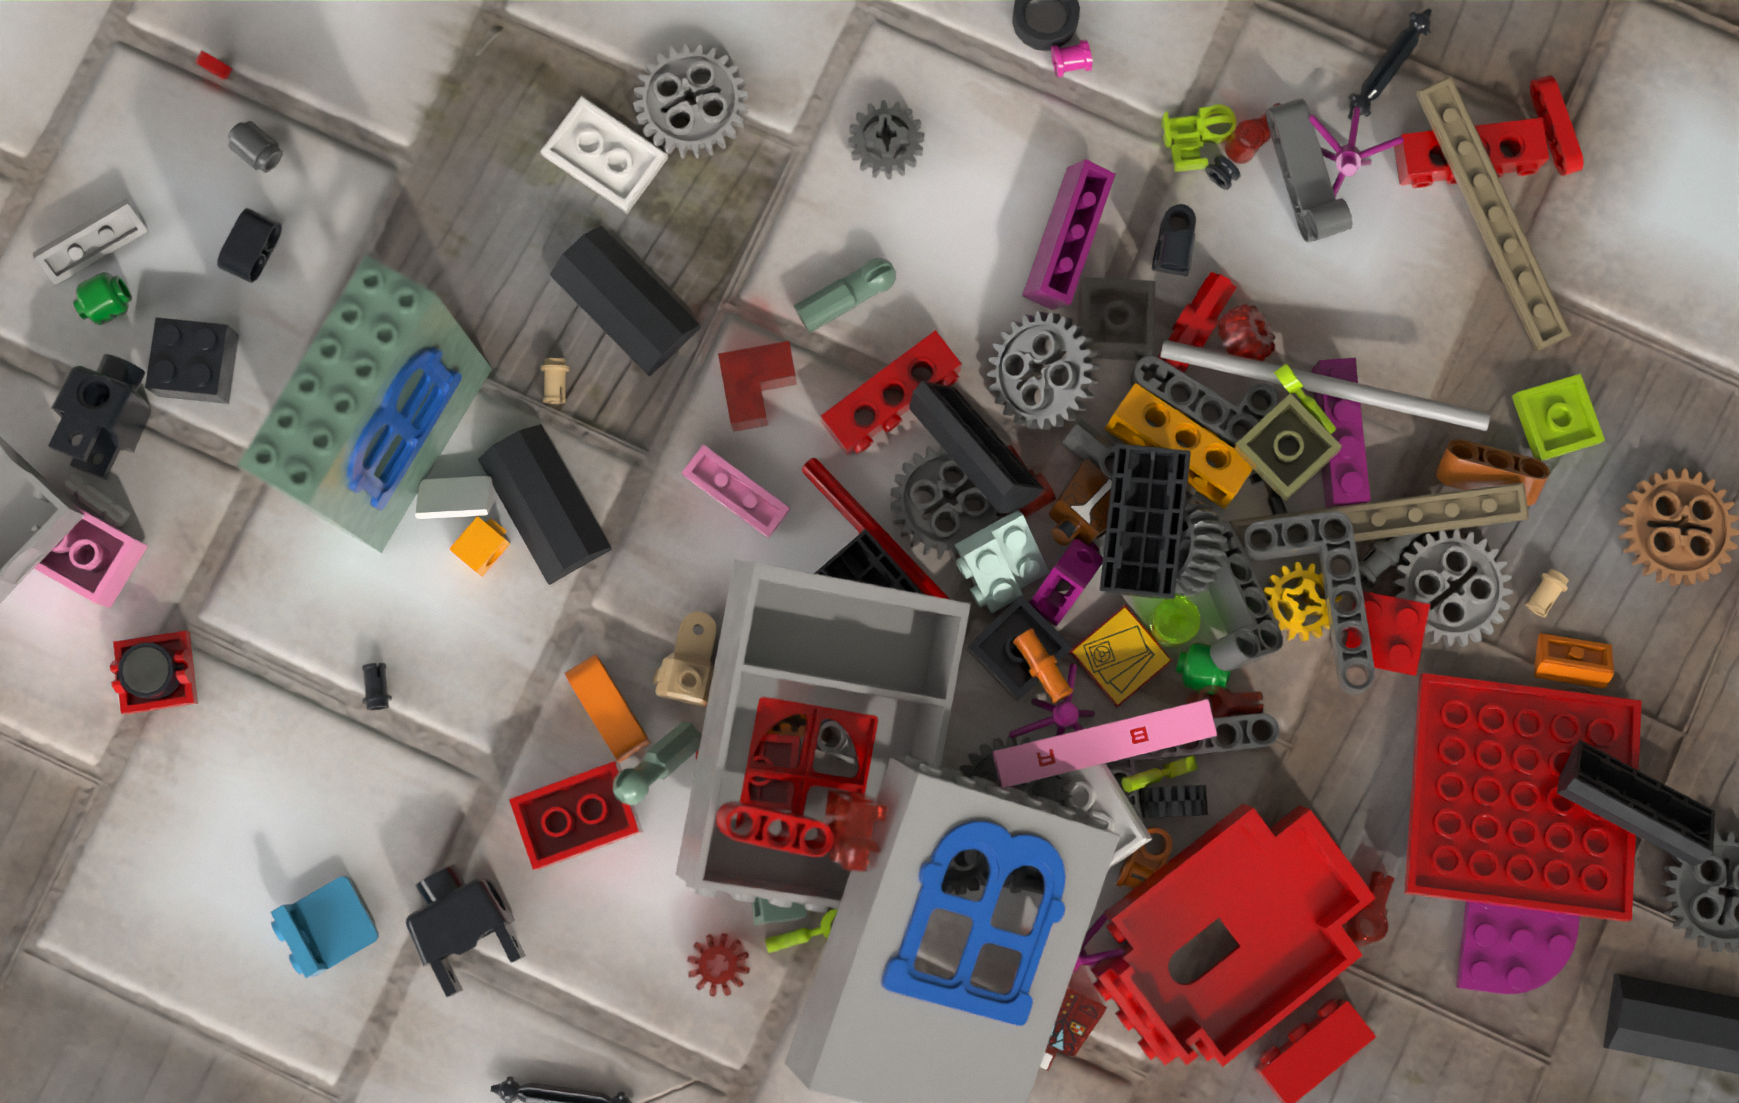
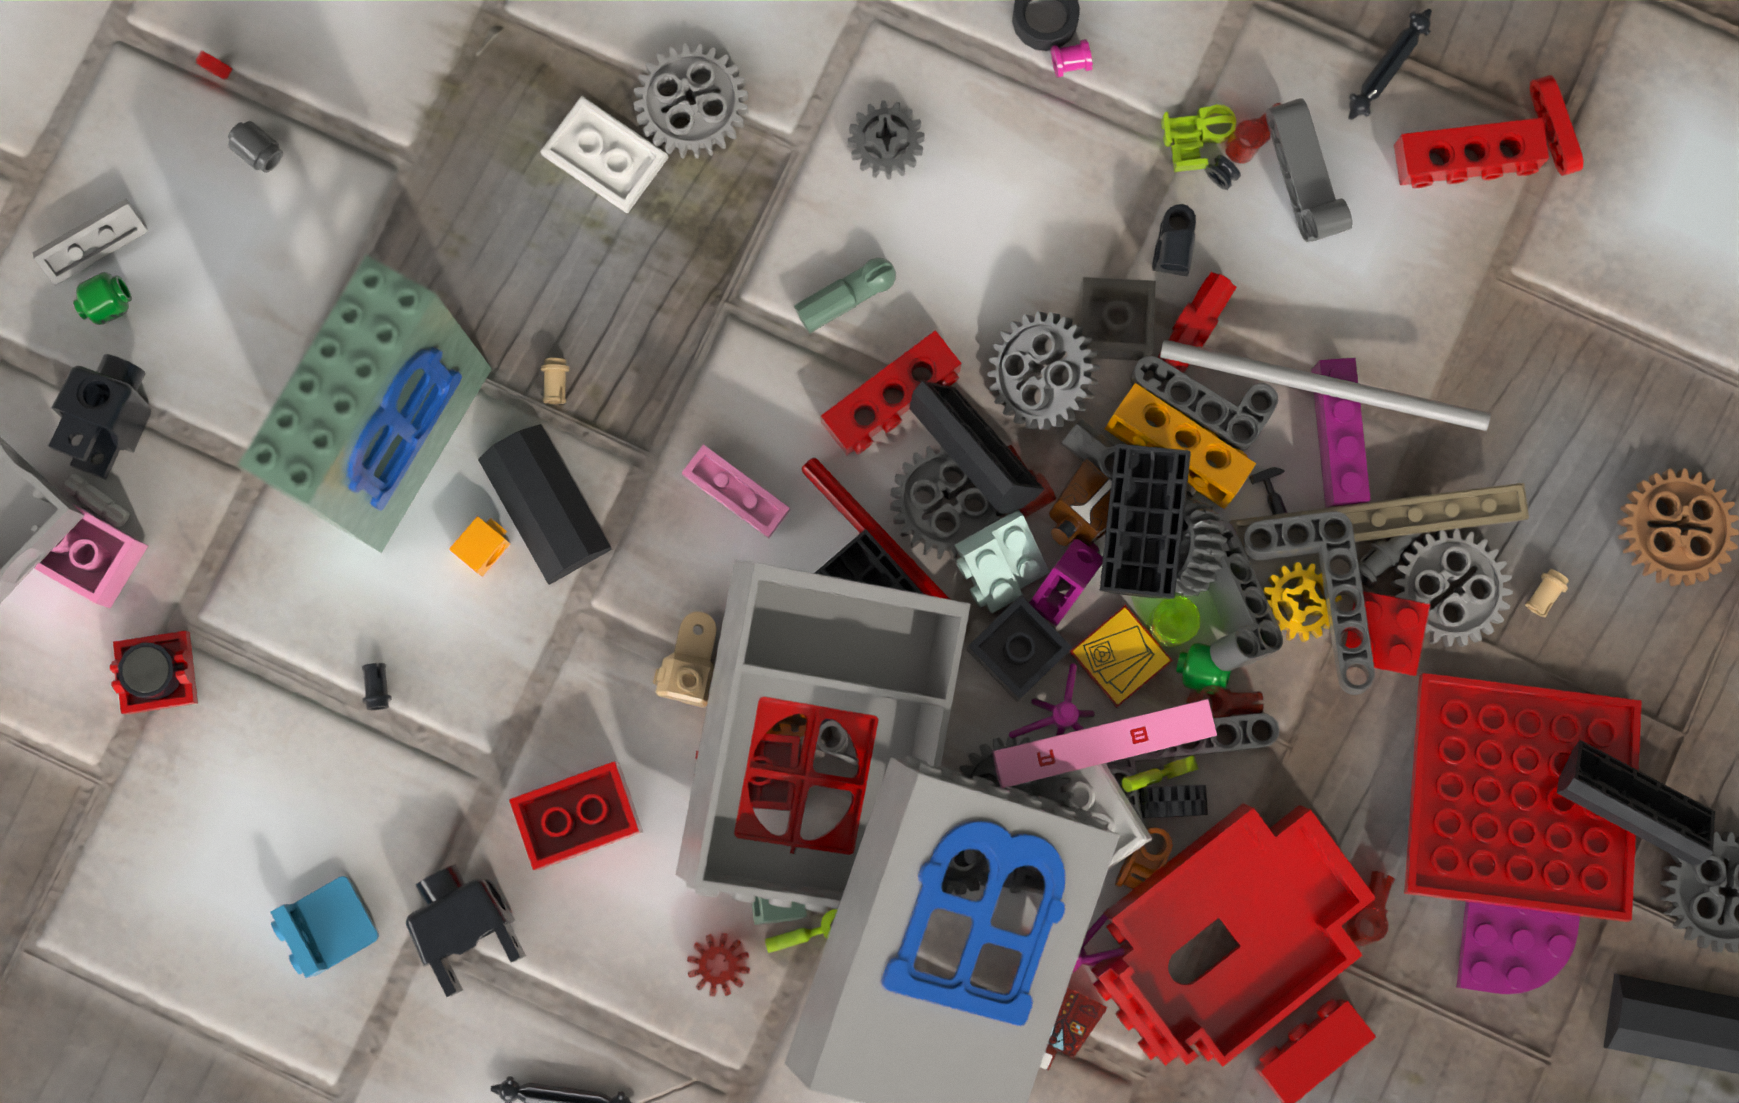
(192, 360): black brick -> none
(249, 245): black beam -> none
(455, 497): white slope -> none
(607, 708): orange beam -> none
(624, 299): black piece -> none
(660, 761): sand green piece -> none
(748, 374): clear red brick -> none
(791, 834): red beam -> none
(851, 821): clear red hips -> none
(1043, 666): orange pin -> none
(1068, 235): magenta brick -> none
(1246, 333): clear red gear -> none
(1287, 447): olive brick -> none
(1293, 385): lime piece -> none
(1348, 156): magenta plant -> none
(1475, 466): dark orange beam -> none
(1493, 213): dark tan tile -> none
(1558, 418): lime plate -> none
(1573, 661): orange slope -> none

